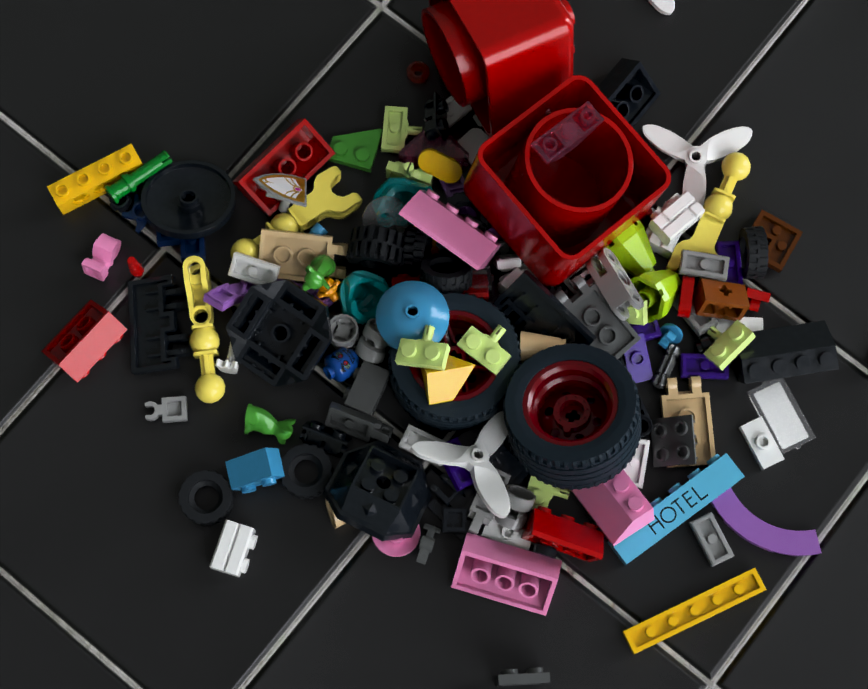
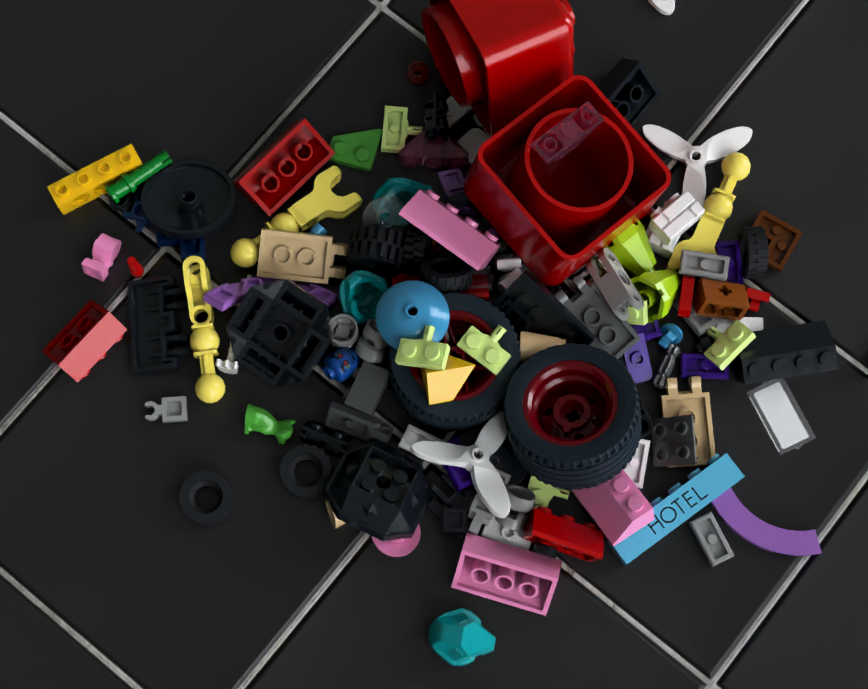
(233, 548): white brick -> none
(253, 269): white plate -> none
(255, 469): dark azure piece -> none
(284, 188): shield -> none
(317, 271): bright green animal -> none
(331, 292): light orange plant -> none
(405, 170): yellowish green plate -> none
(427, 542): dark grey piece -> none
(440, 165): yellow tile -> none
(459, 637): none -> teal helmet
(533, 676): dark grey plate -> none
(694, 611): yellow plate -> none
(761, 443): white plate -> none

